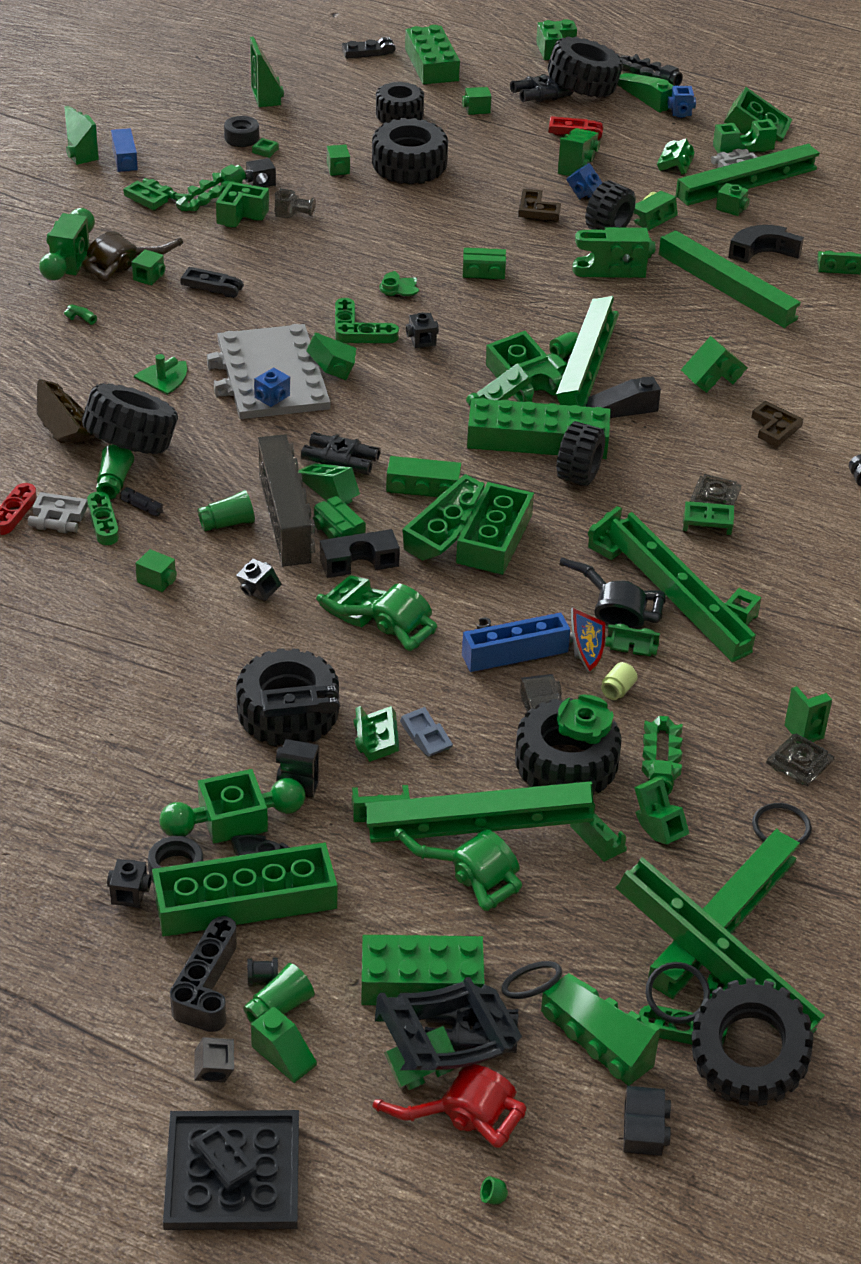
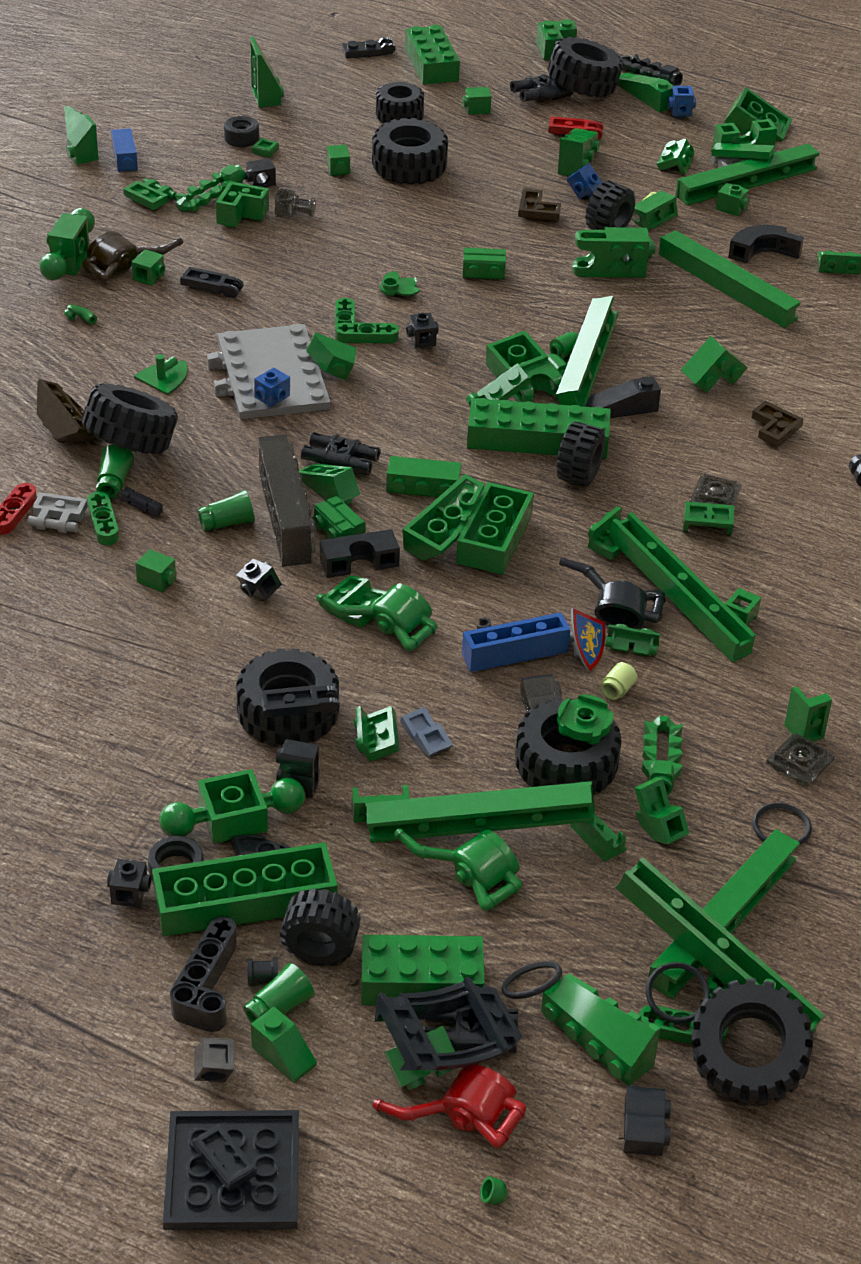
(320, 927): none -> black tyre
(743, 150): none -> green tile

